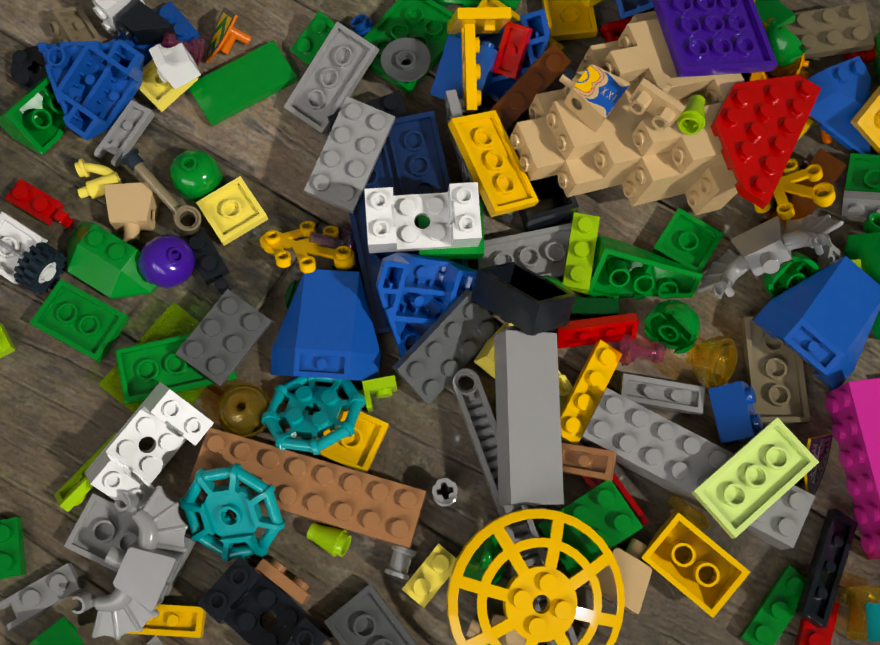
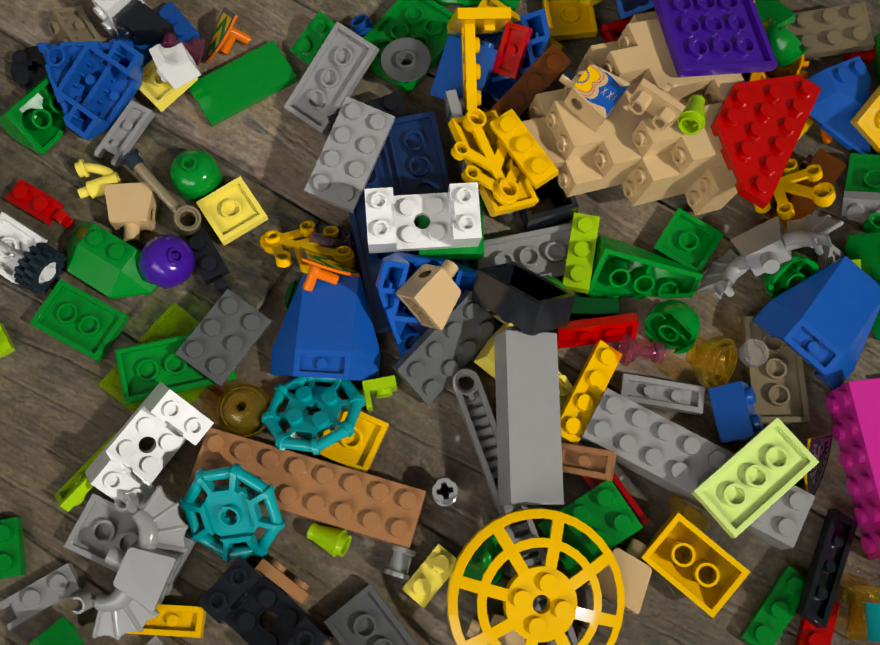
(315, 272): none -> orange shield
(431, 294): none -> tan torso
(504, 188): none -> yellow plant
(523, 148): none -> yellow plate
(753, 353): none -> clear tile

